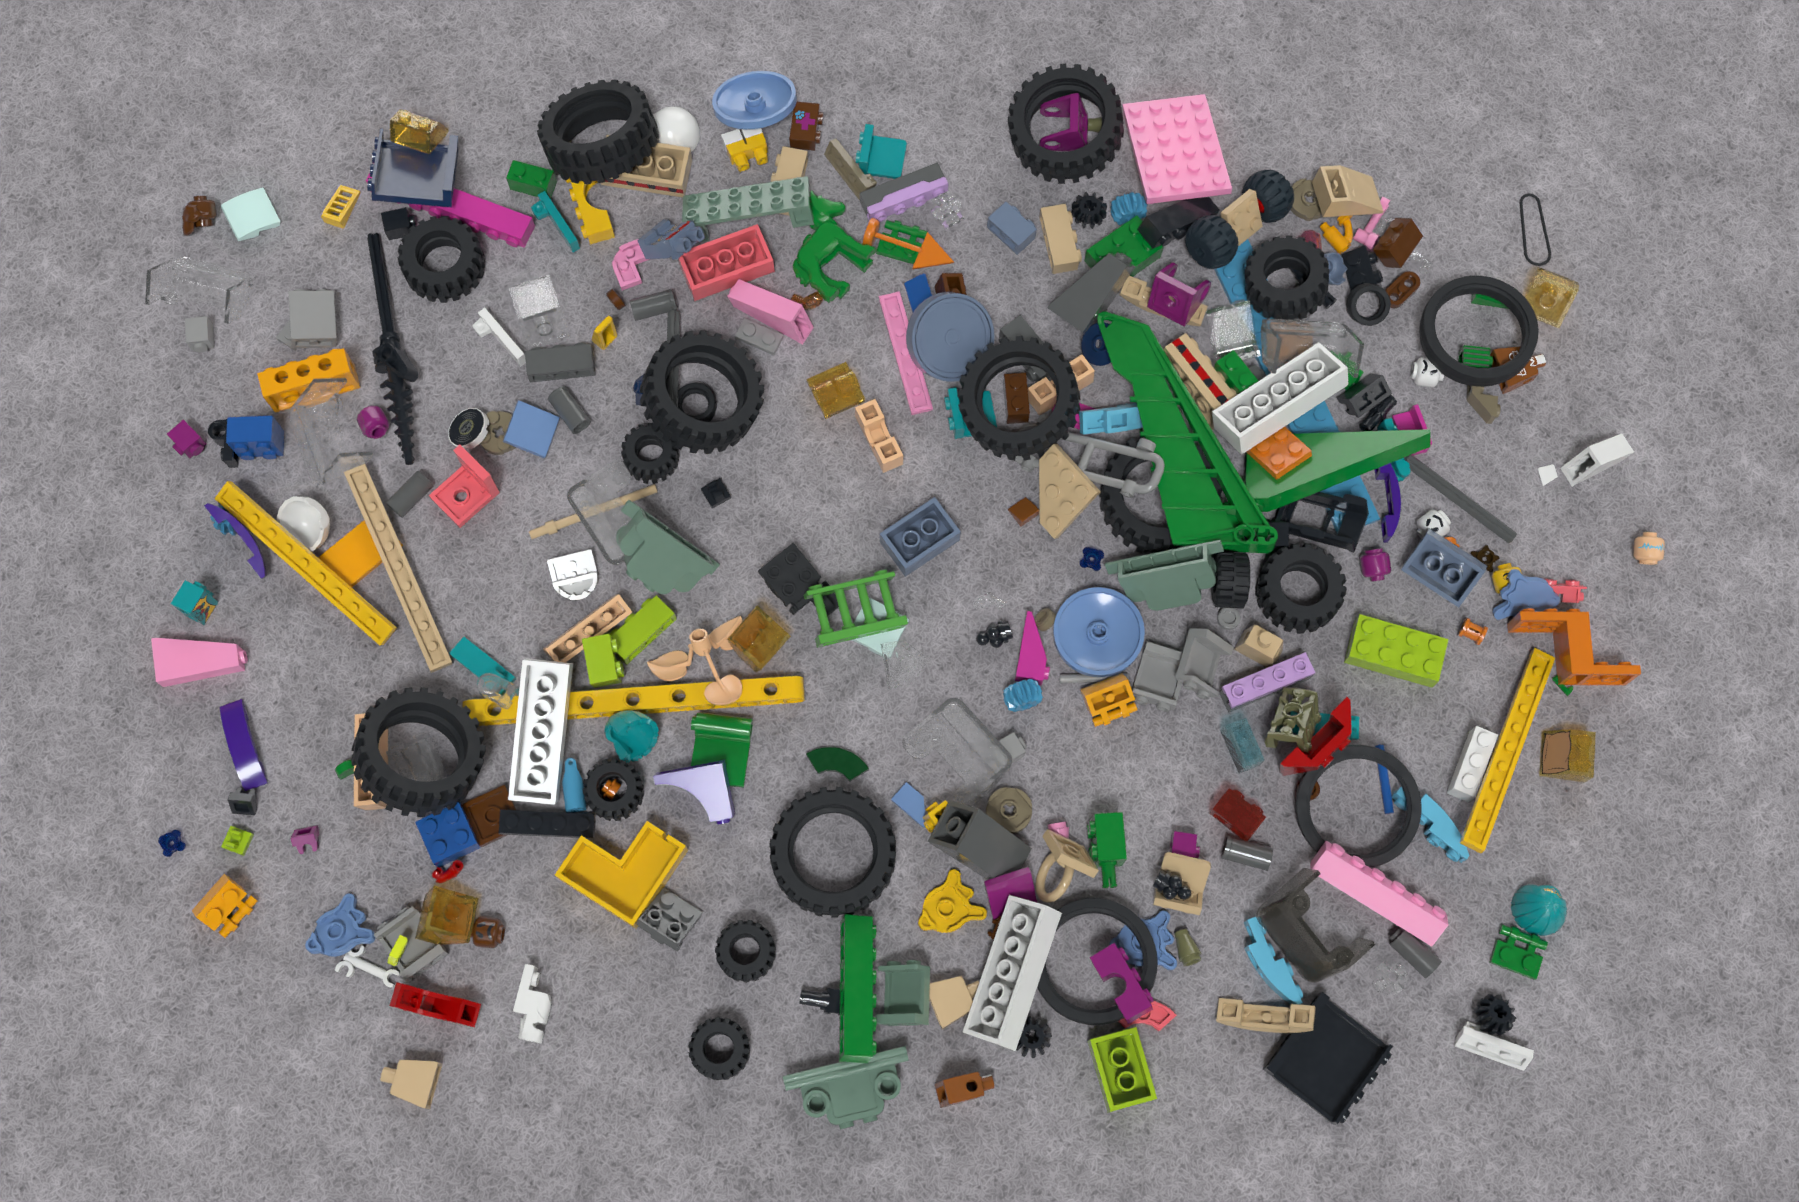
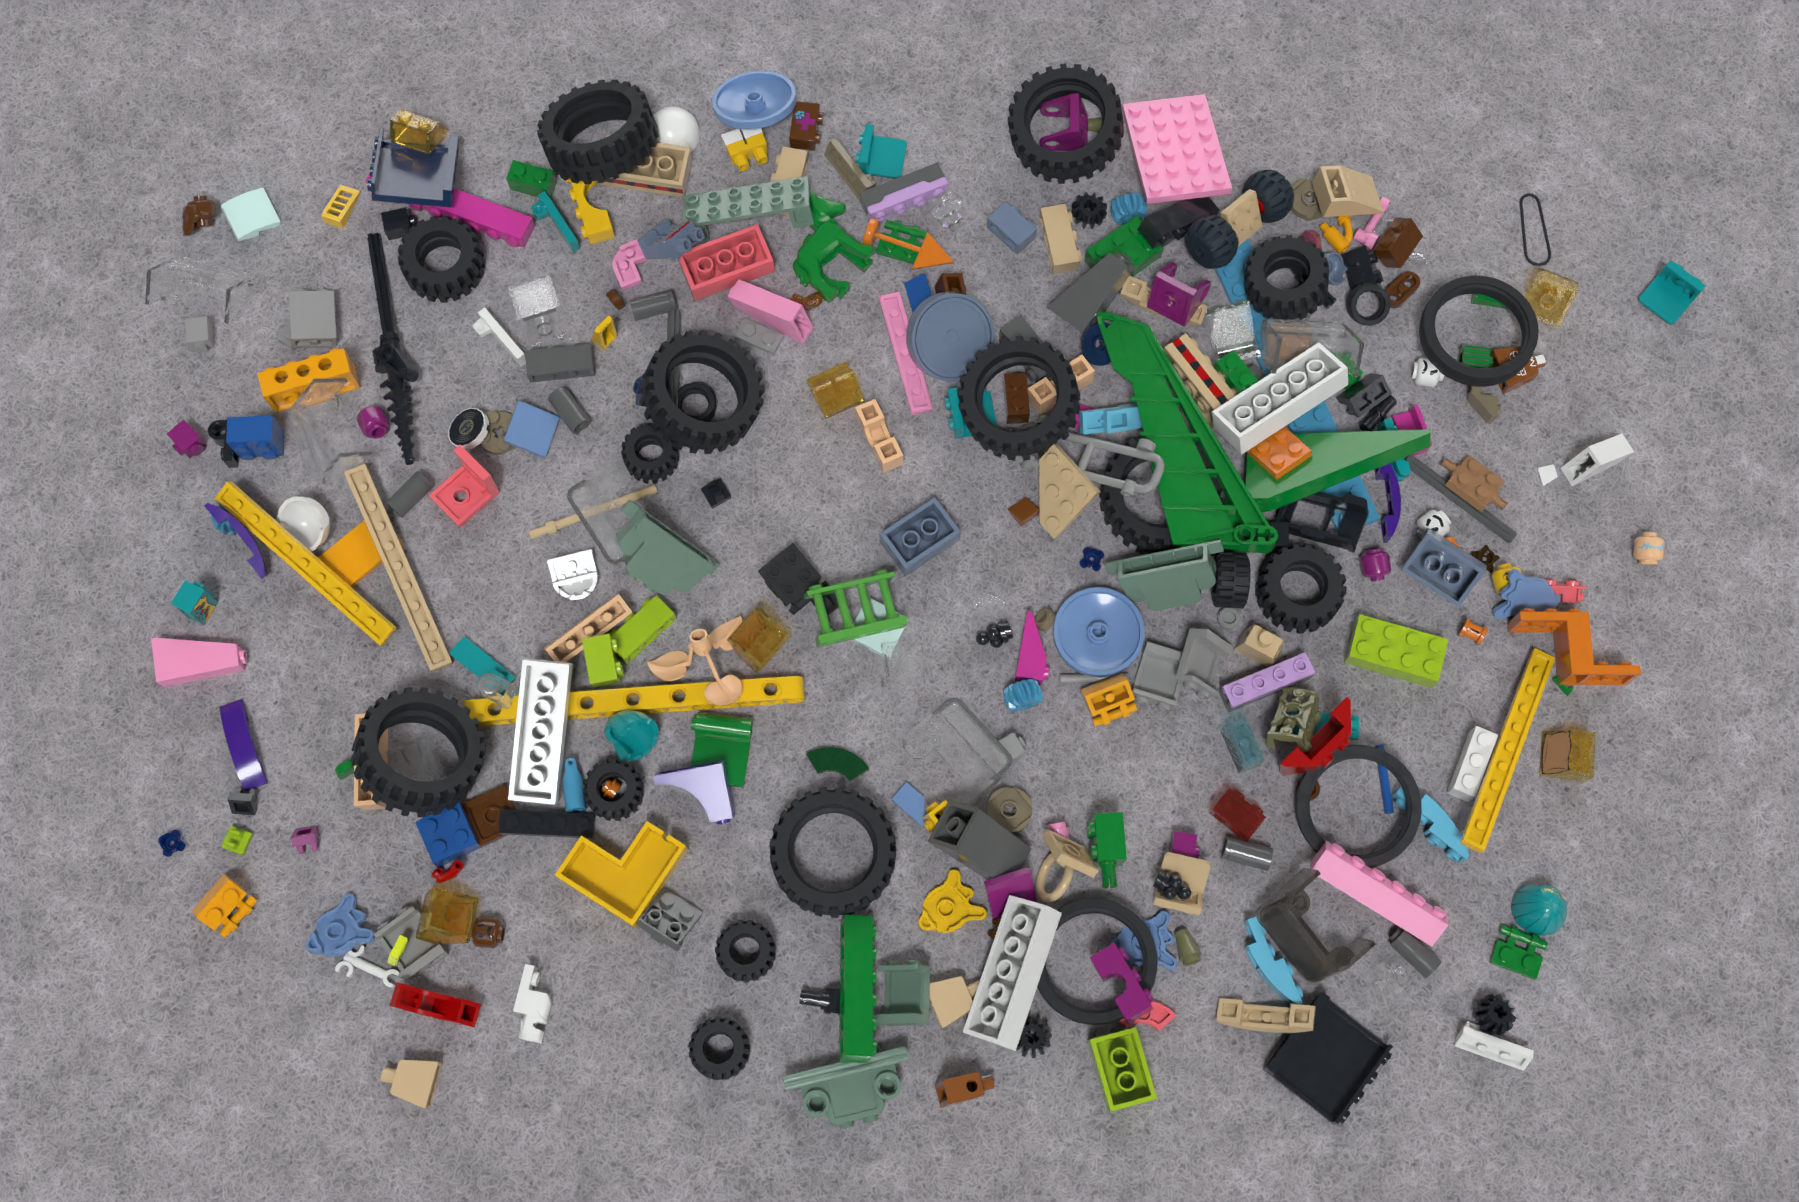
(1474, 483): none -> medium nougat plate
(1671, 292): none -> teal bracket

